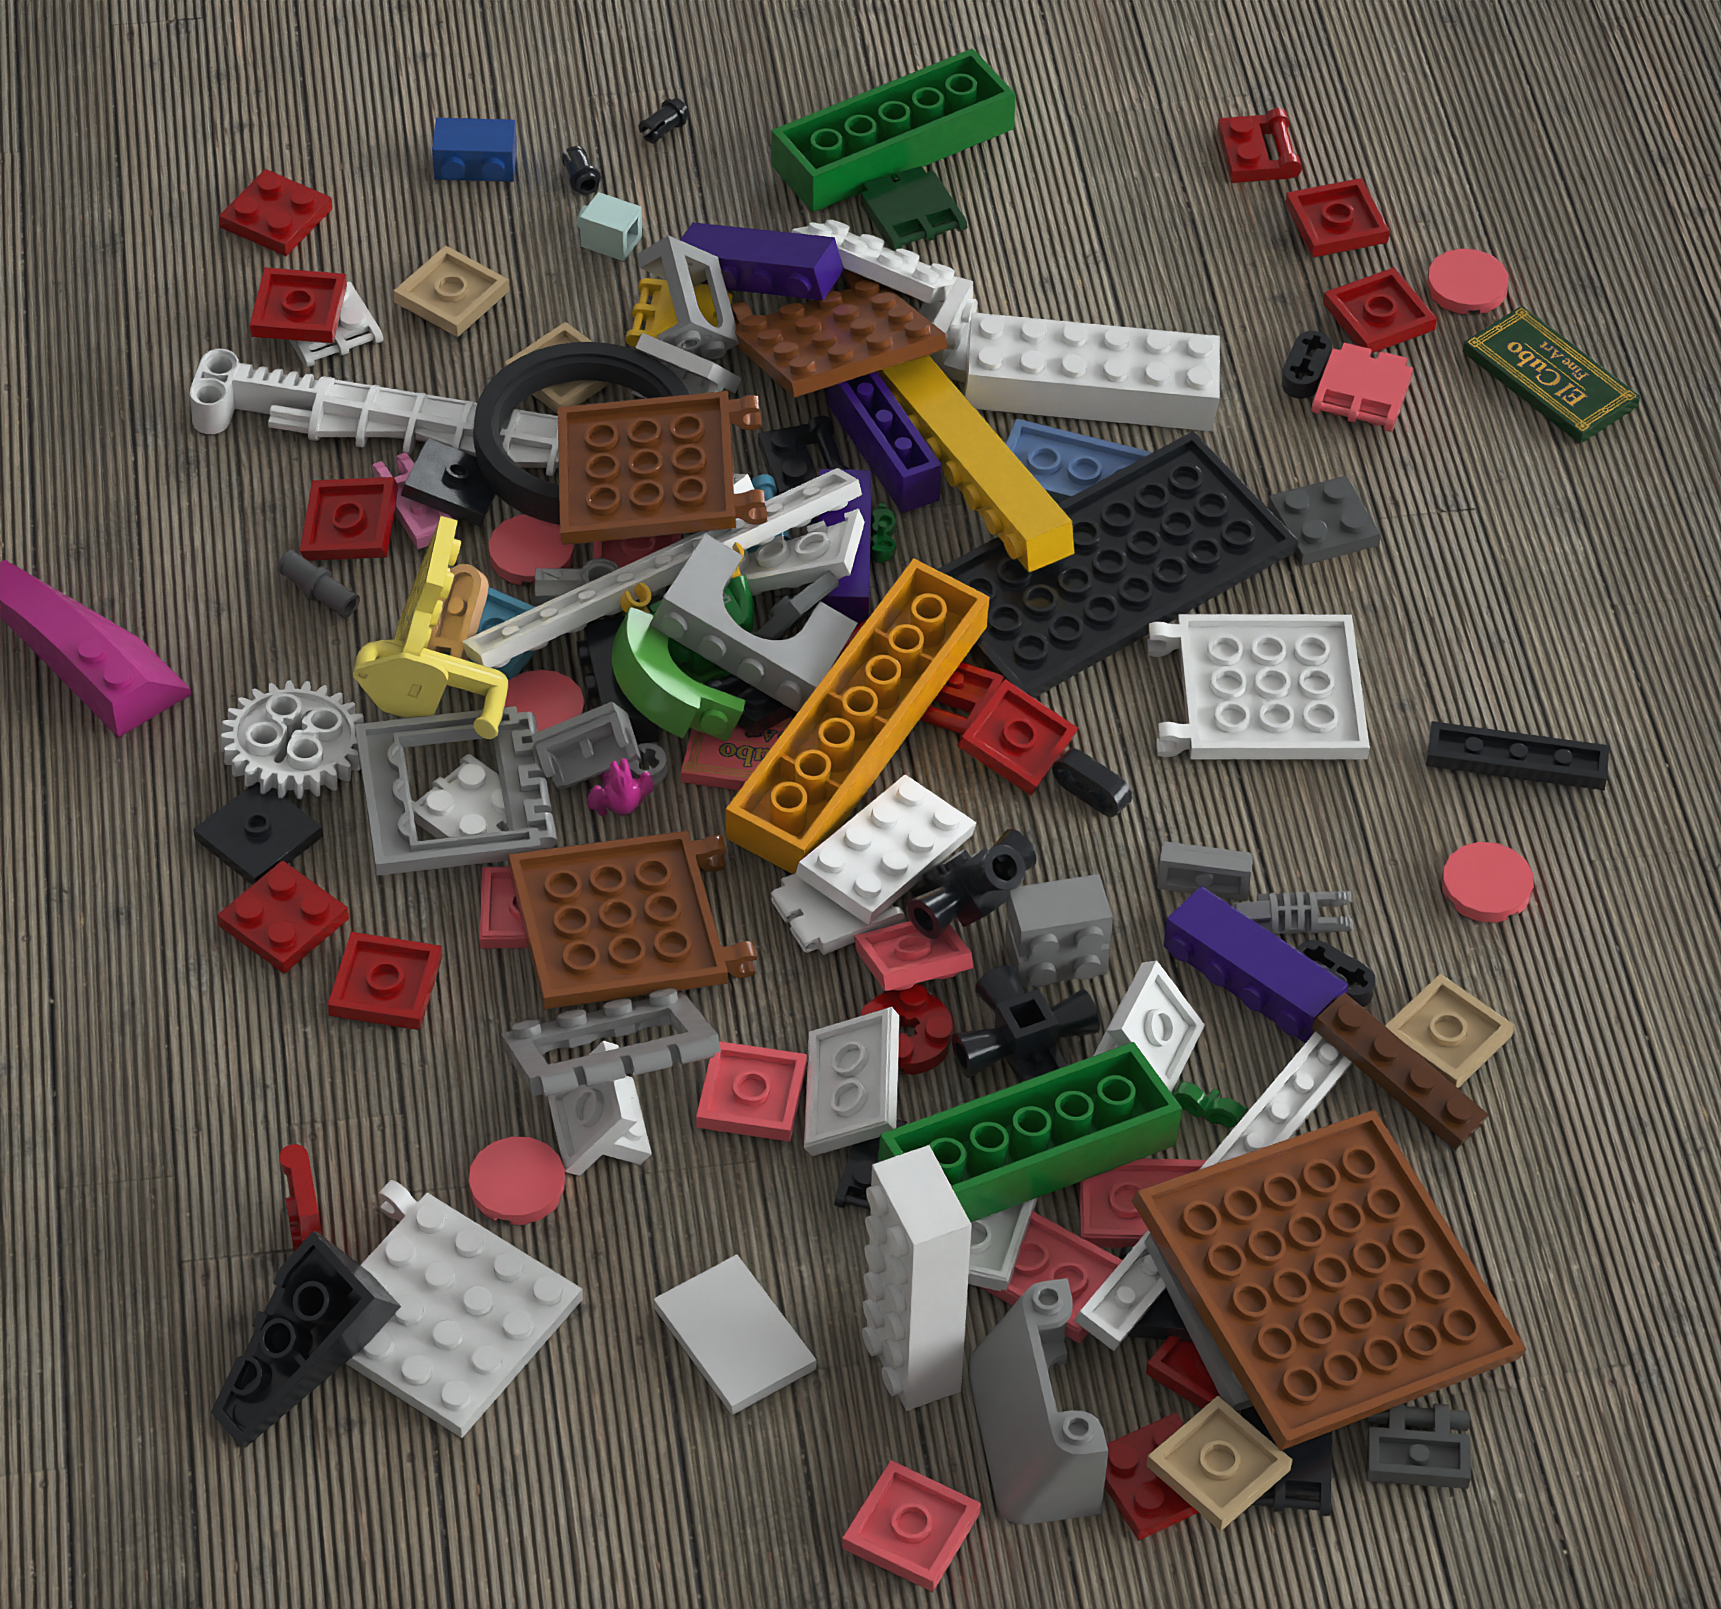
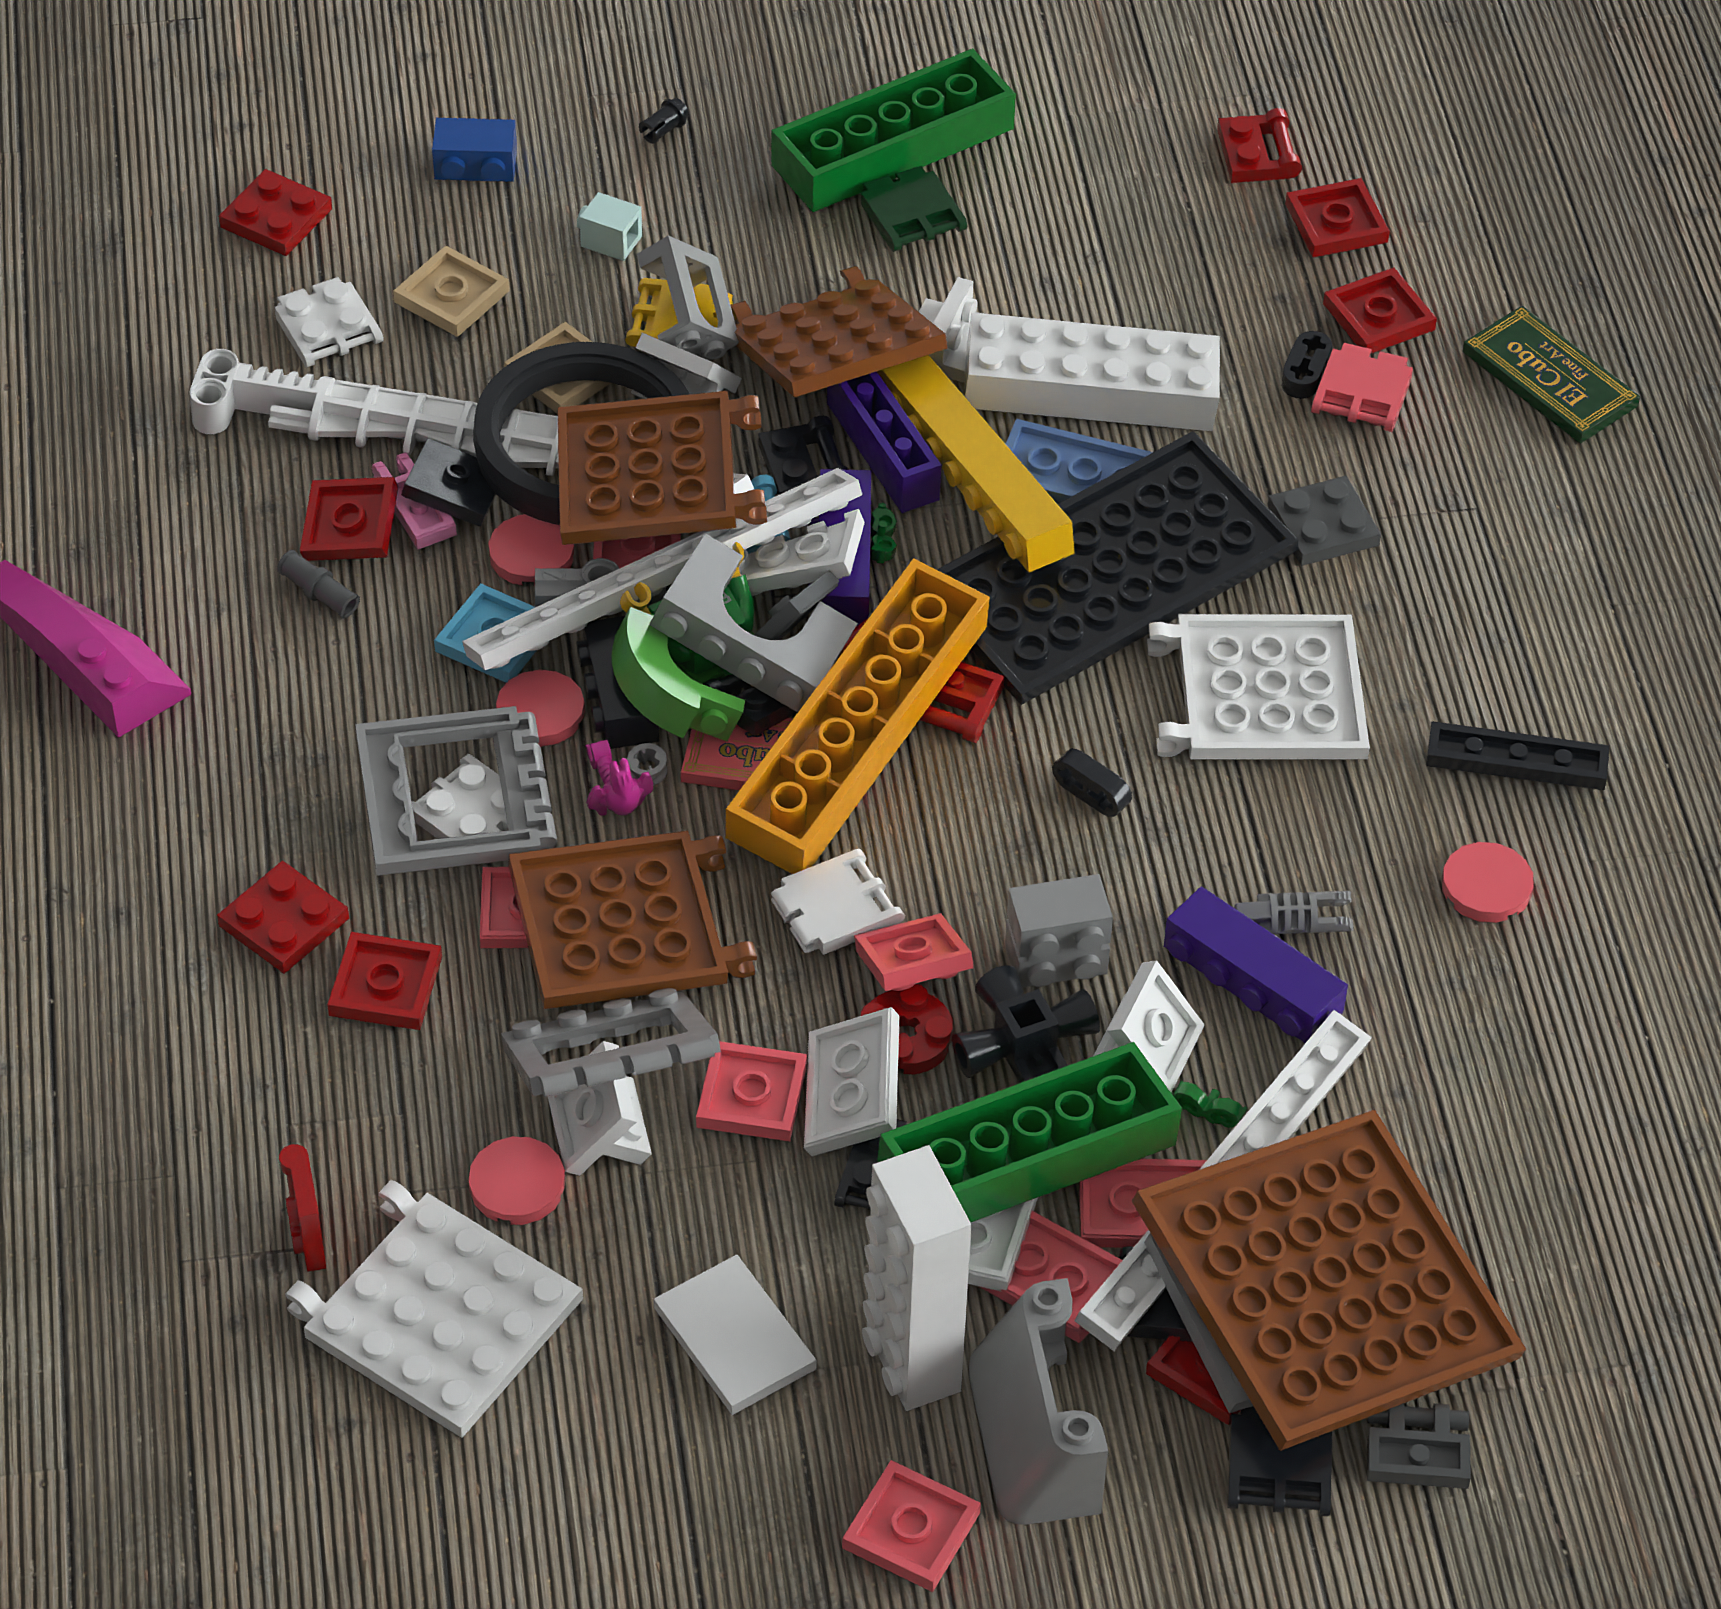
(257, 832): black plate -> none
(292, 739): white gear -> none
(298, 305): red plate -> none
(311, 1327): black wedge -> none
(406, 675): light yellow plate -> none
(460, 611): light nougat plate -> none
(583, 176): black pin -> none
(586, 745): light grey hinge -> none
(770, 259): dark purple brick -> none
(885, 849): white plate -> none
(894, 269): white plate -> none
(970, 884): black brick -> none
(1017, 737): red plate -> none
(1137, 1491): red plate -> none
(1216, 869): light grey panel -> none
(1219, 1463): tan plate -> none
(1343, 967): black beam -> none
(1399, 1071): reddish brown plate -> none
(1451, 1029): tan plate -> none
(1467, 281): coral tile -> none

